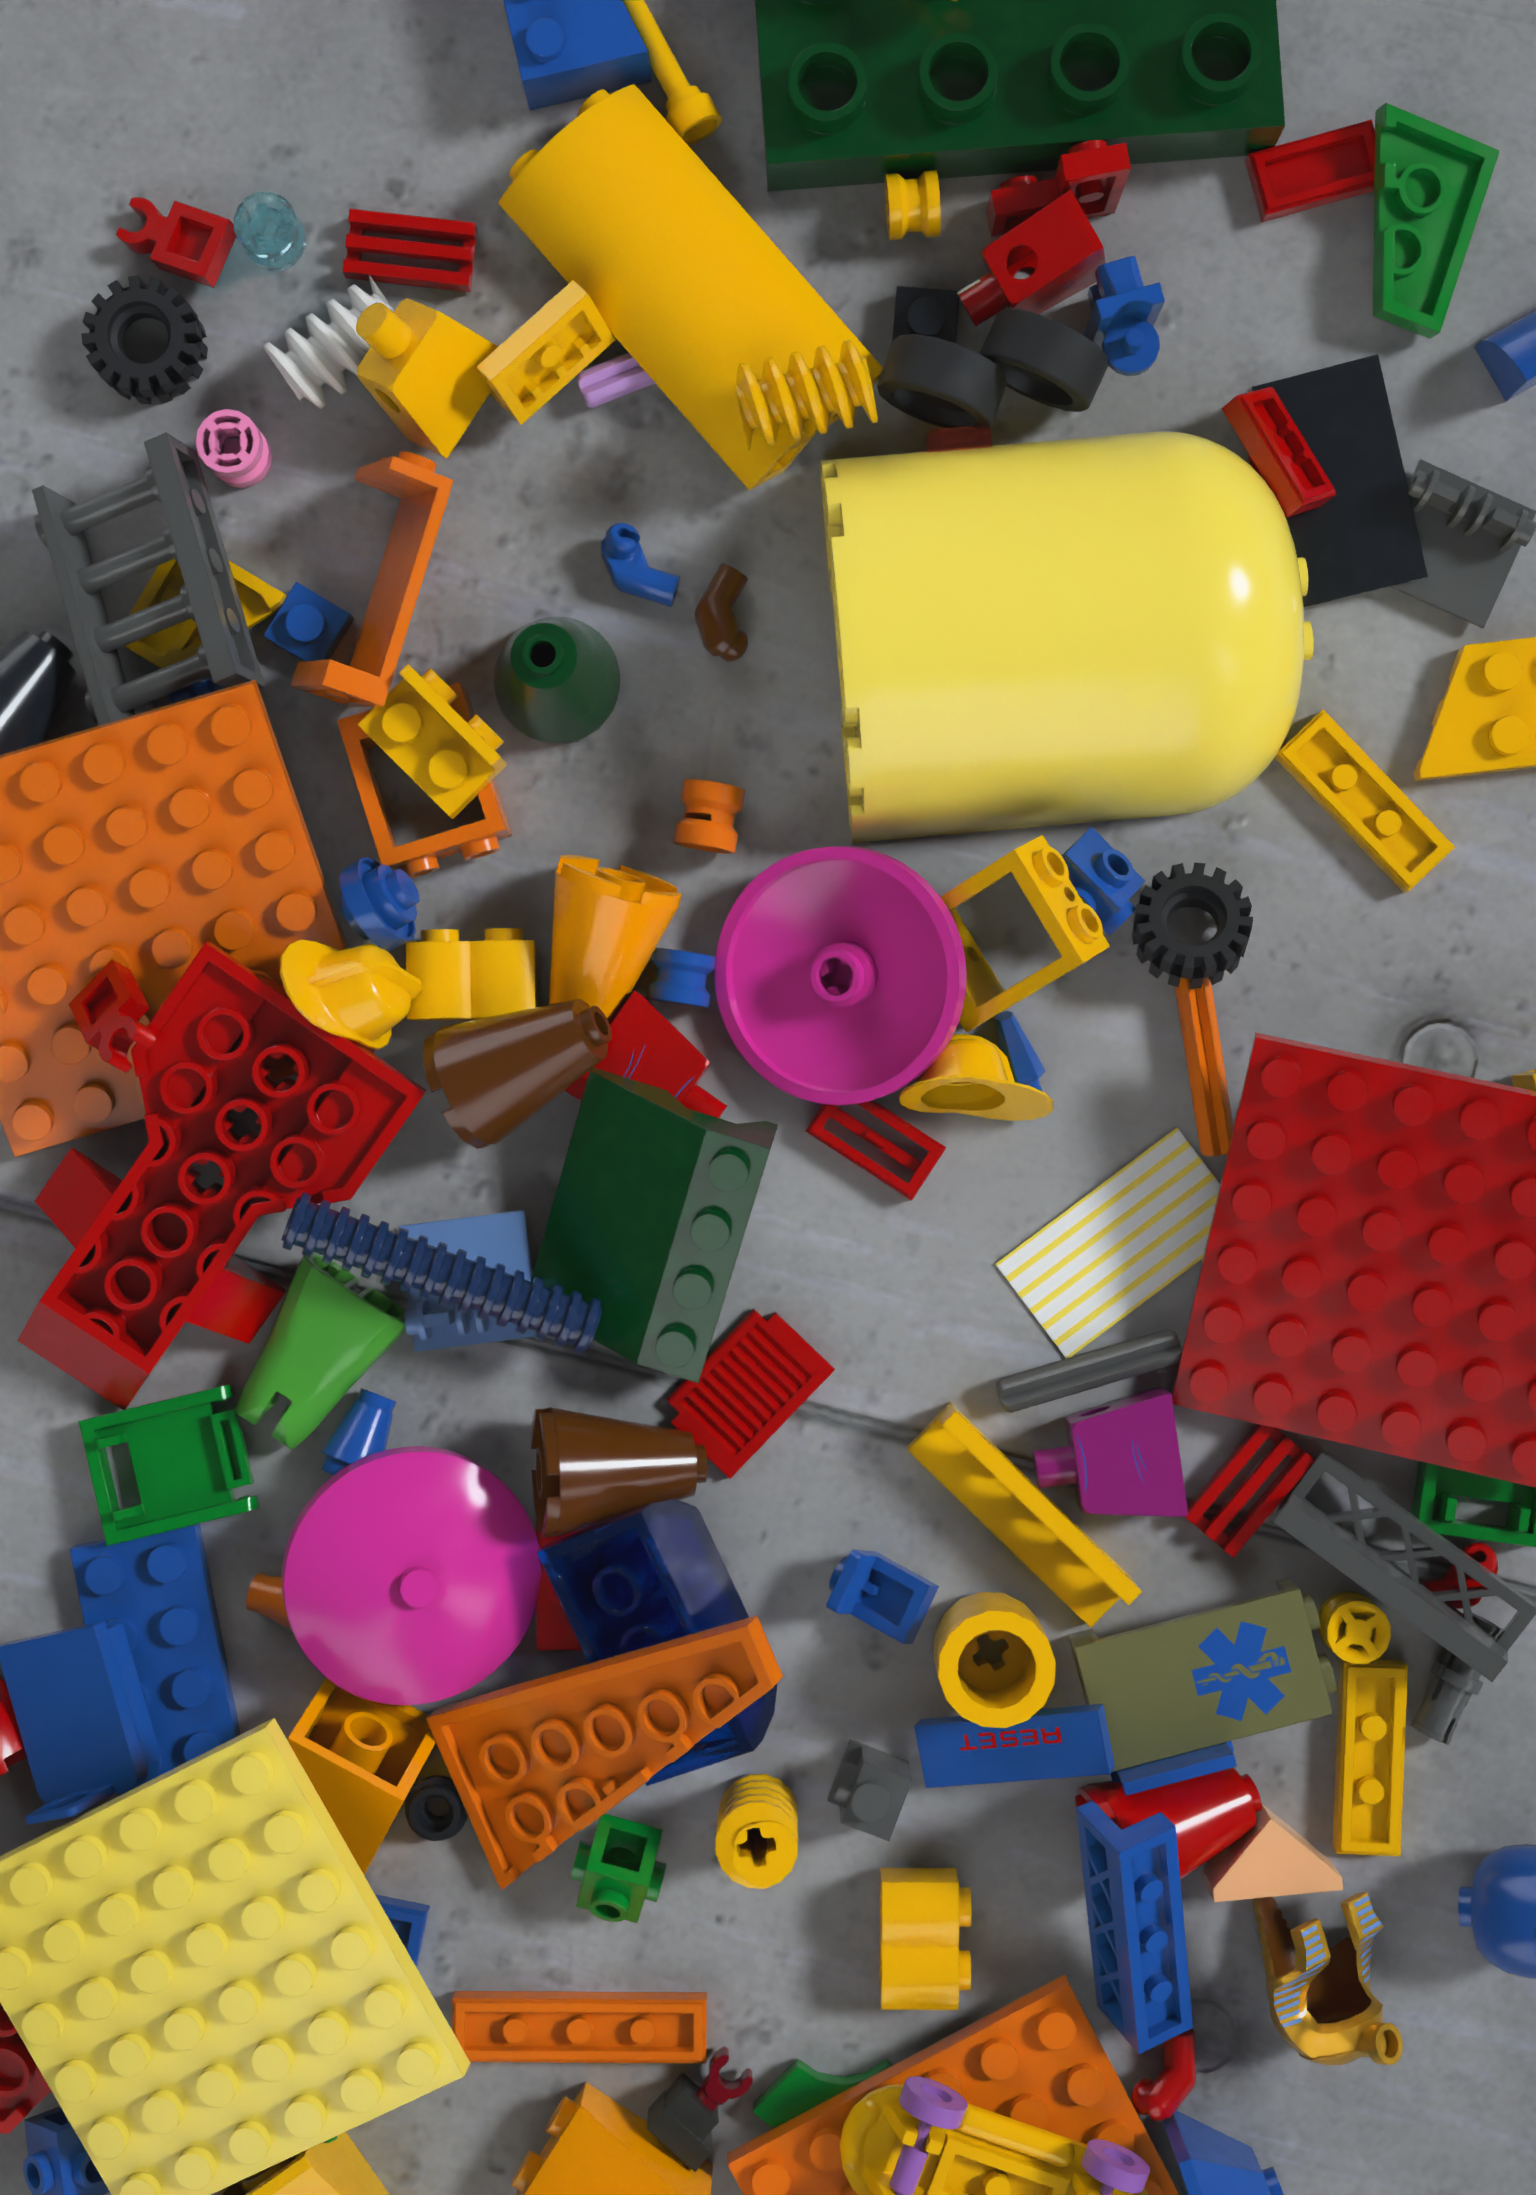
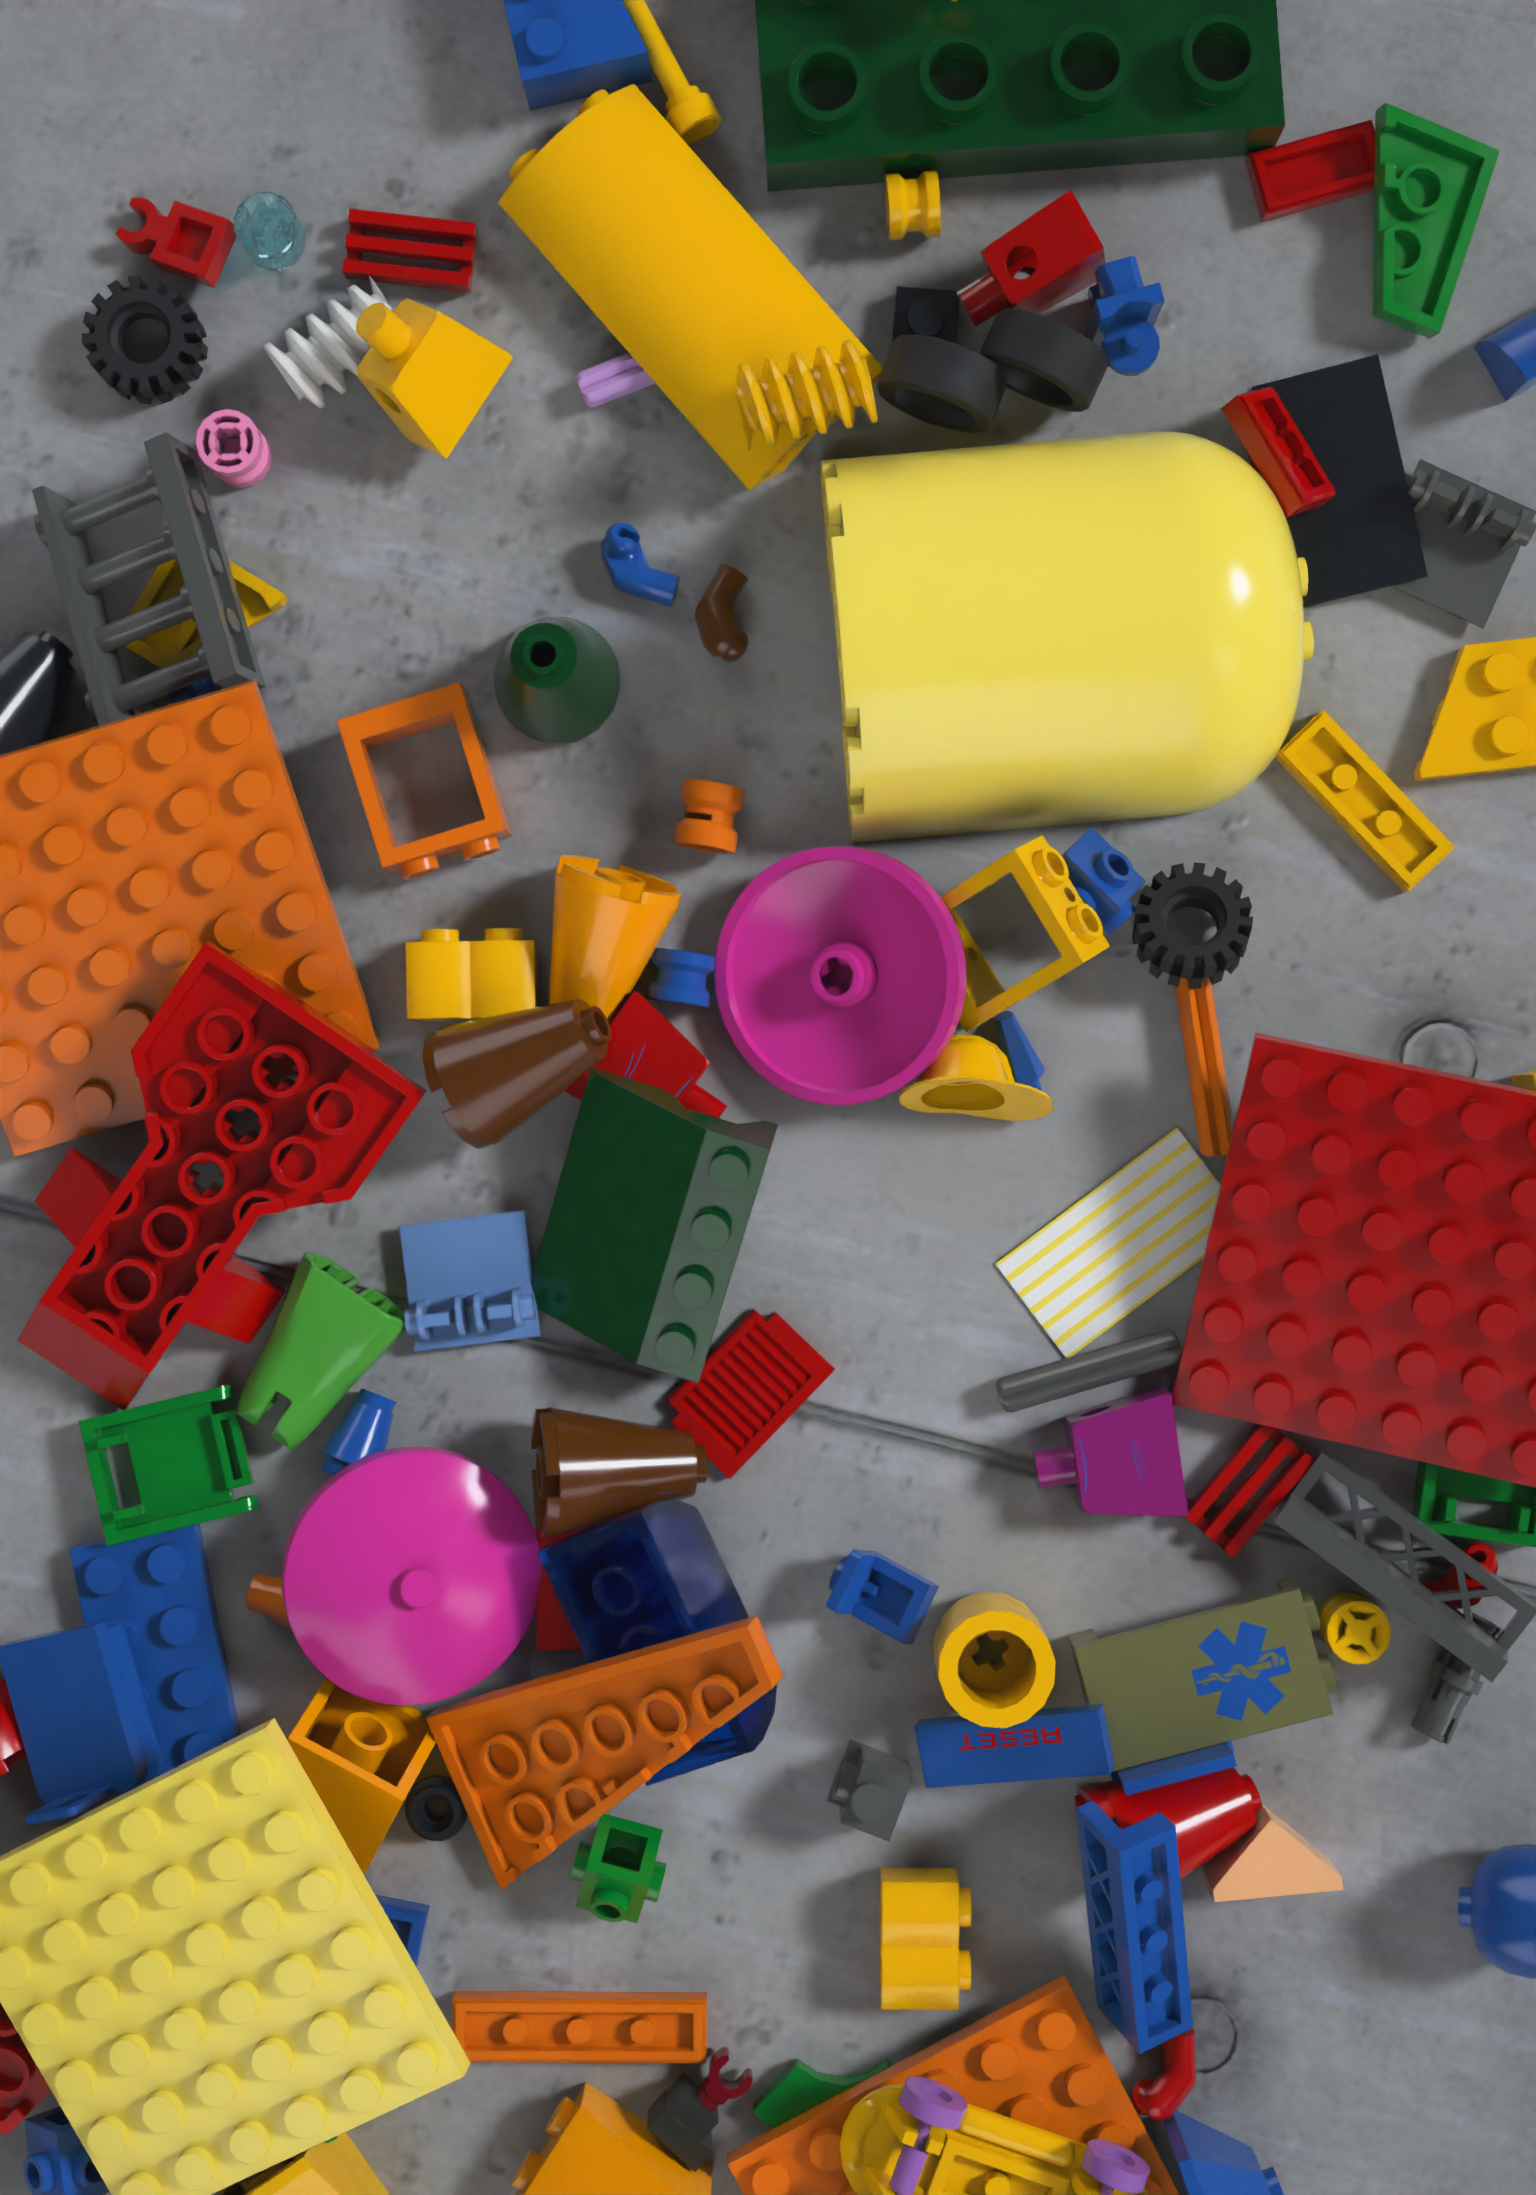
(110, 1014): red plate -> none
(308, 625): blue plate -> none
(349, 990): yellow piece -> none
(379, 903): blue plate -> none
(396, 585): orange panel -> none
(433, 742): yellow bracket -> none
(442, 1274): dark blue piece -> none
(546, 352): yellow bracket -> none
(762, 1855): yellow piece -> none
(920, 1169): red tile -> none
(957, 439): clear red tile -> none
(1022, 1516): yellow fence -> none
(1089, 169): red plate -> none
(1323, 1993): piece -> none
(1370, 1758): yellow tile -> none

